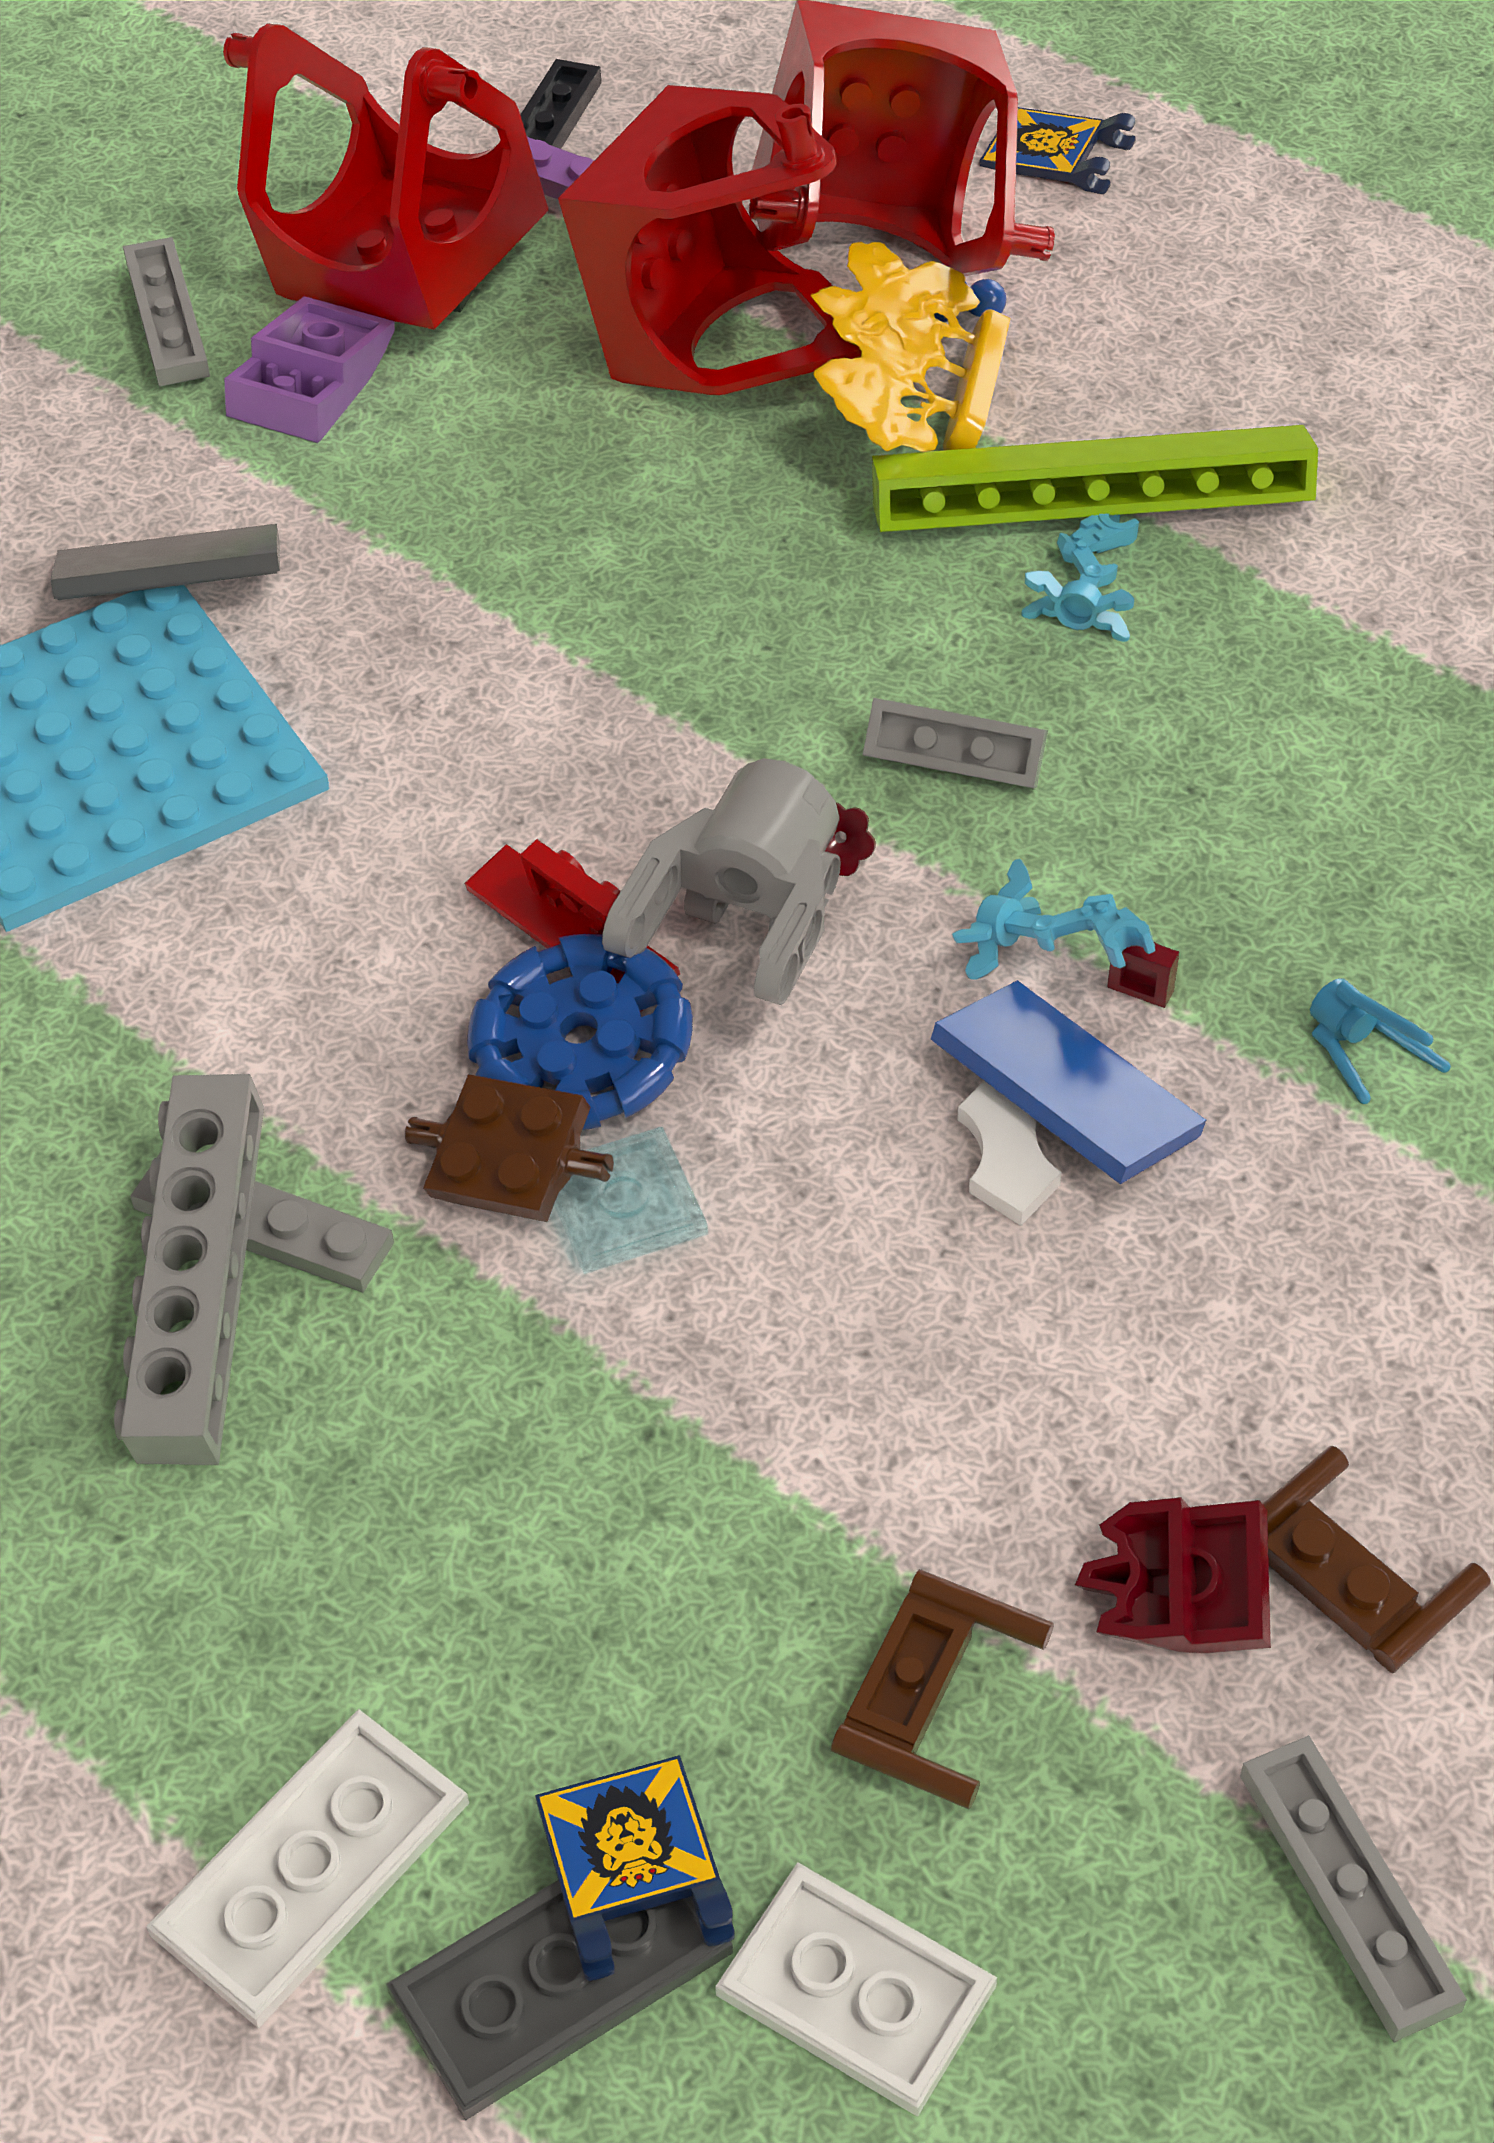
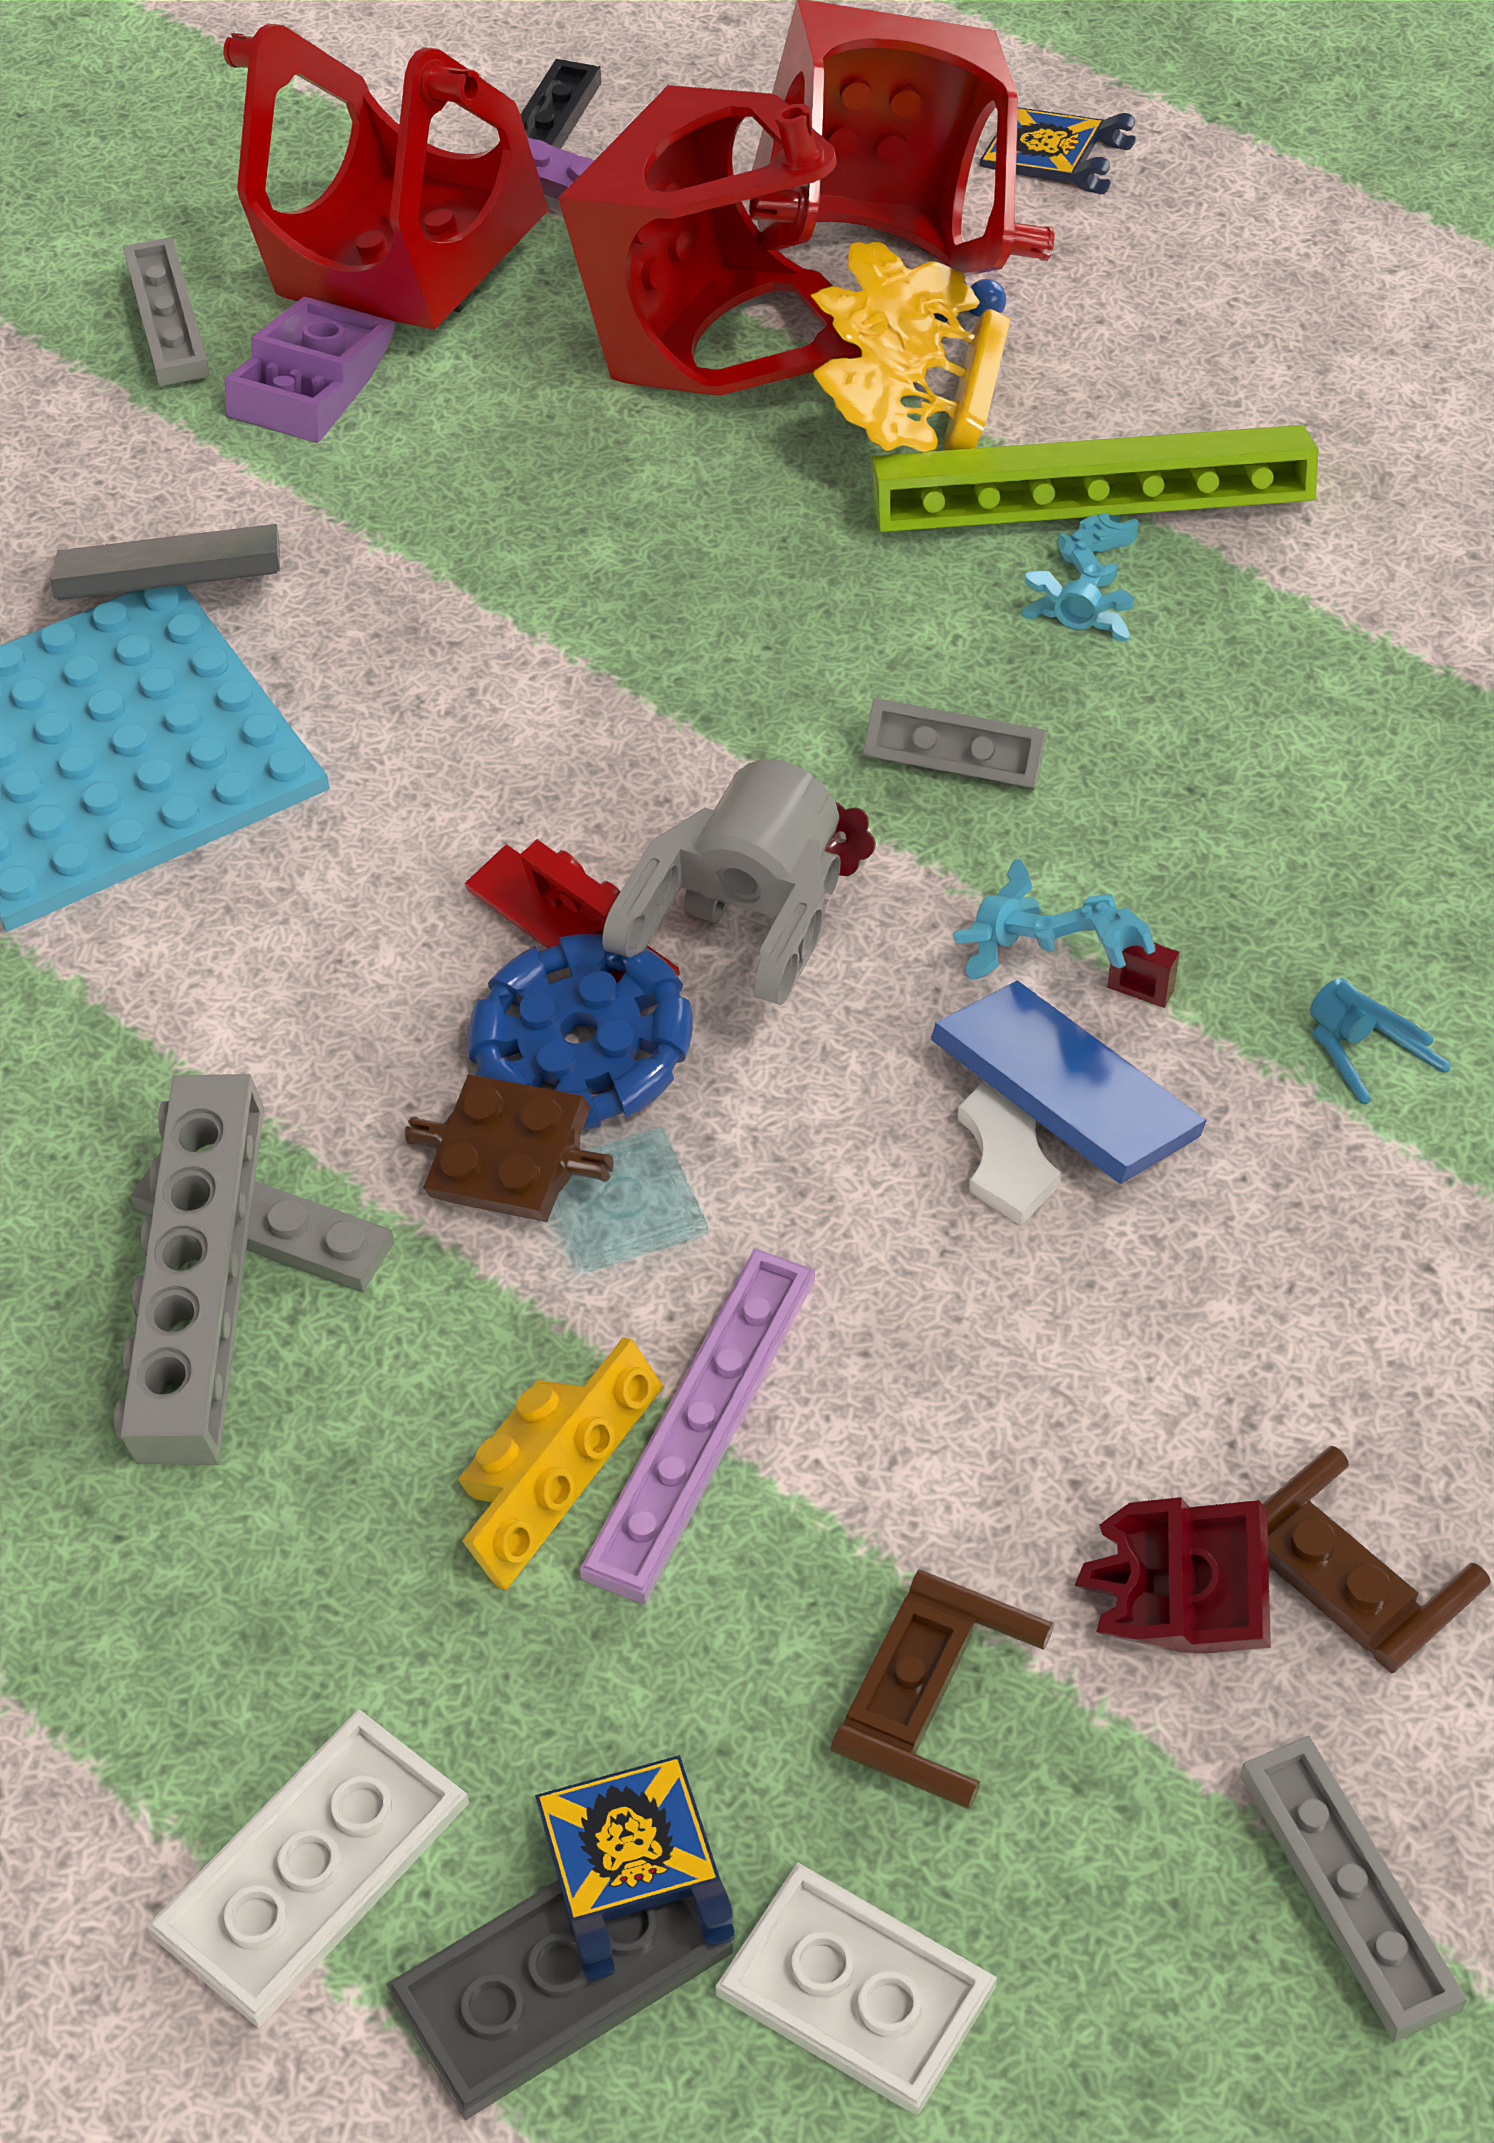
(549, 1456): none -> yellow bracket
(697, 1427): none -> lavender tile

